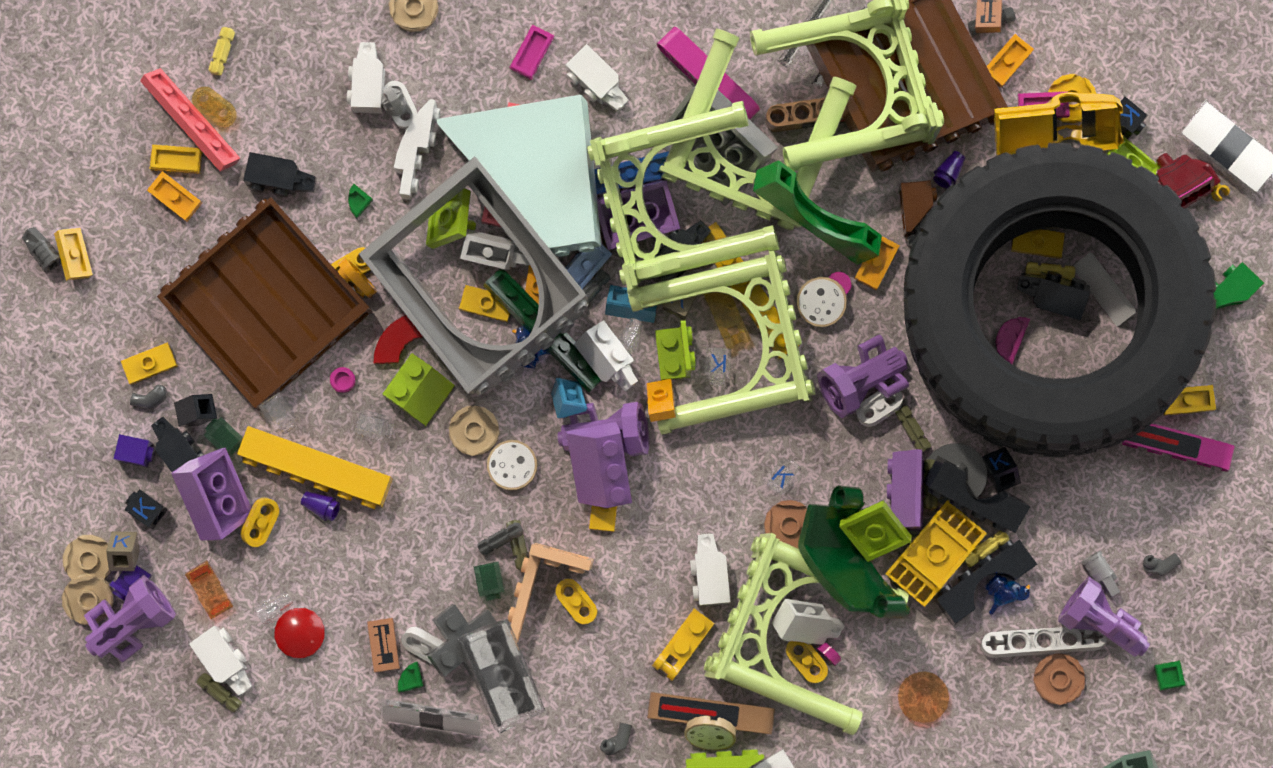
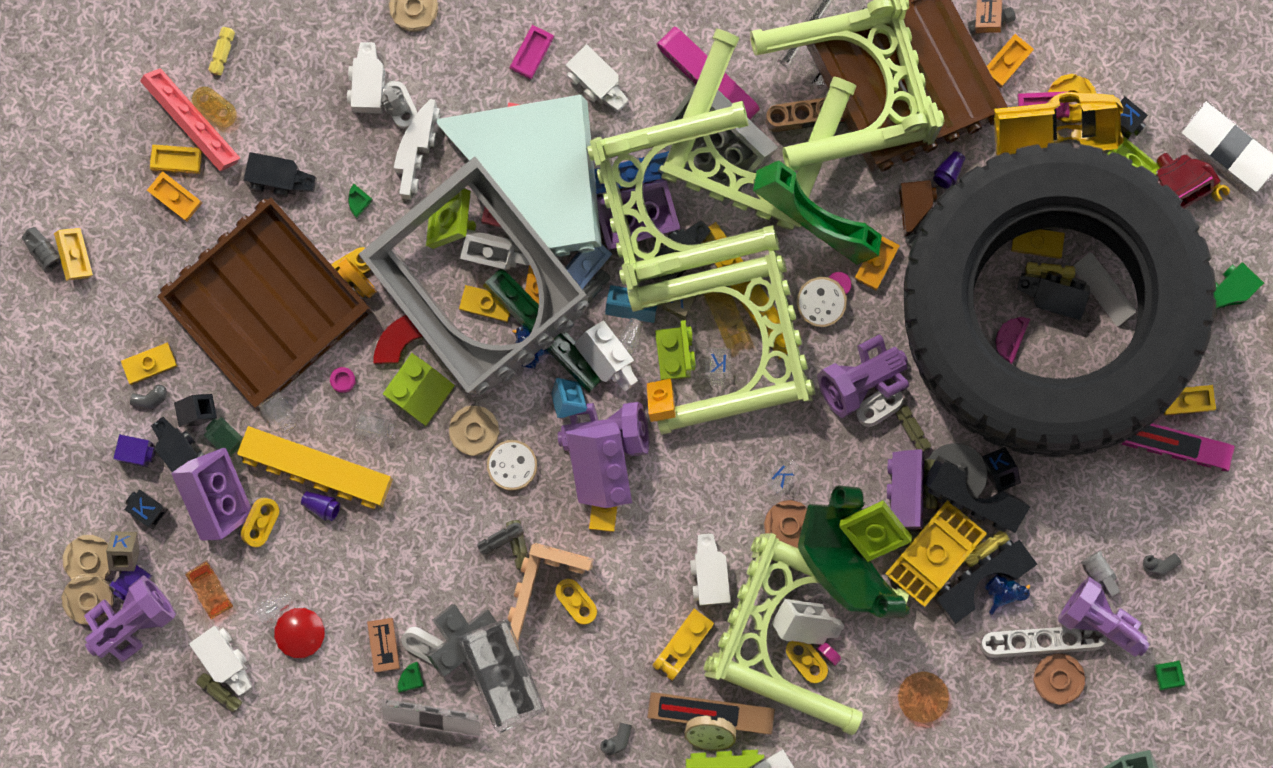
(489, 581): clear green brick -> none

